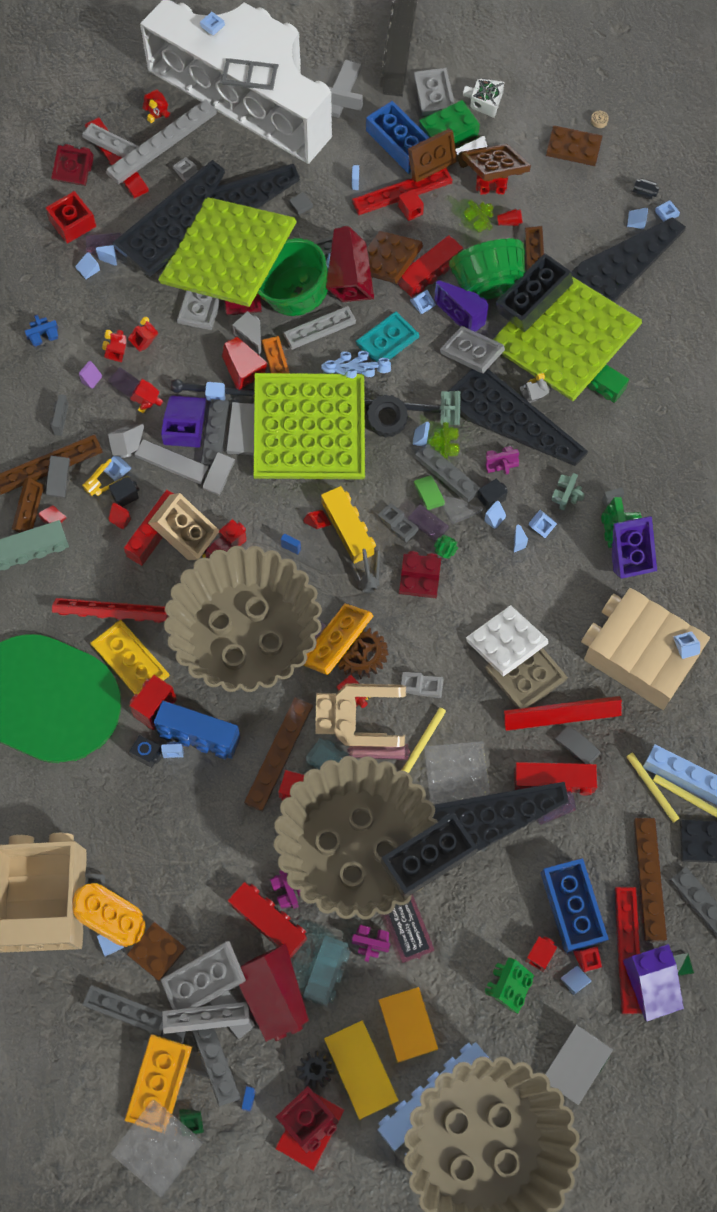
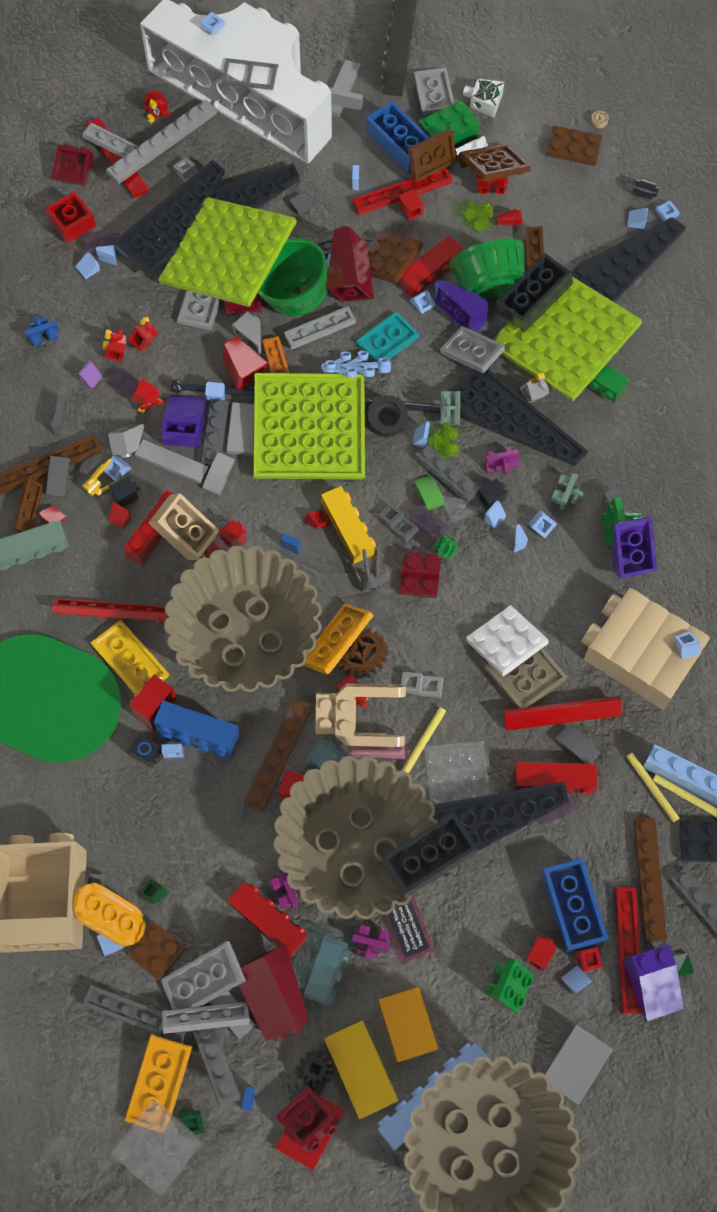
(153, 892): none -> dark green slope

